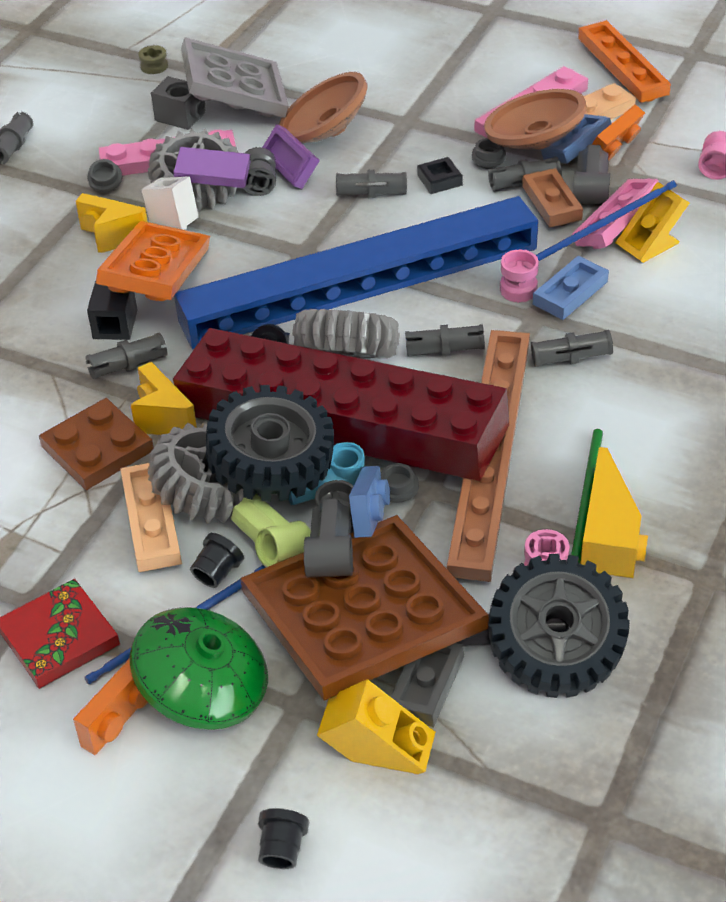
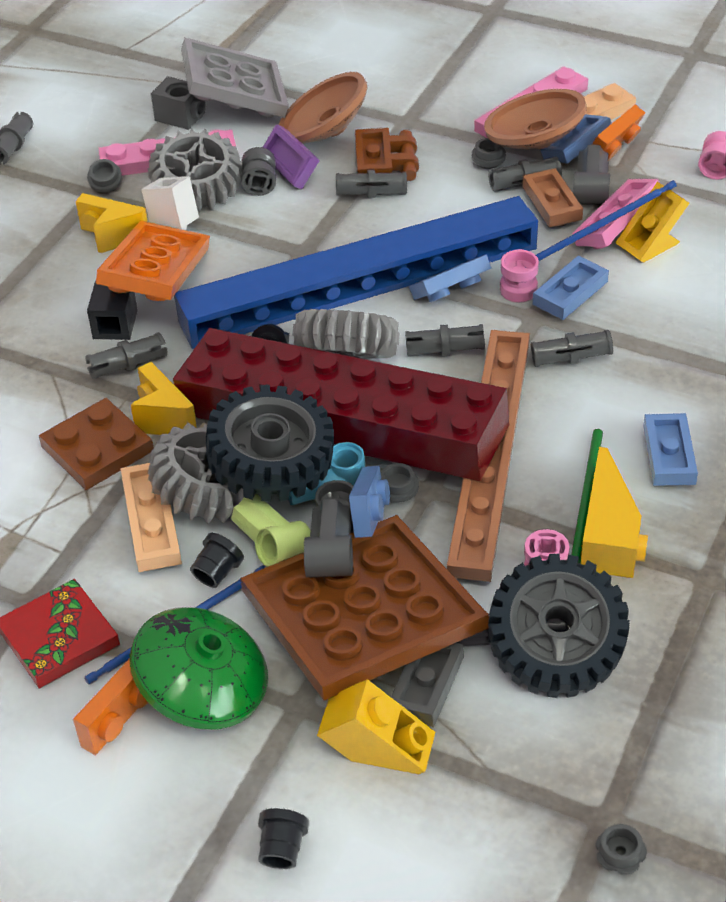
(153, 59): olive bush -> none
(213, 167): medium lavender tile -> none
(377, 152): none -> dark orange plate
(439, 175): black tile -> none
(464, 274): none -> medium blue plate
(624, 61): orange plate -> none
(625, 838): none -> dark grey plate
(670, 449): none -> medium blue plate

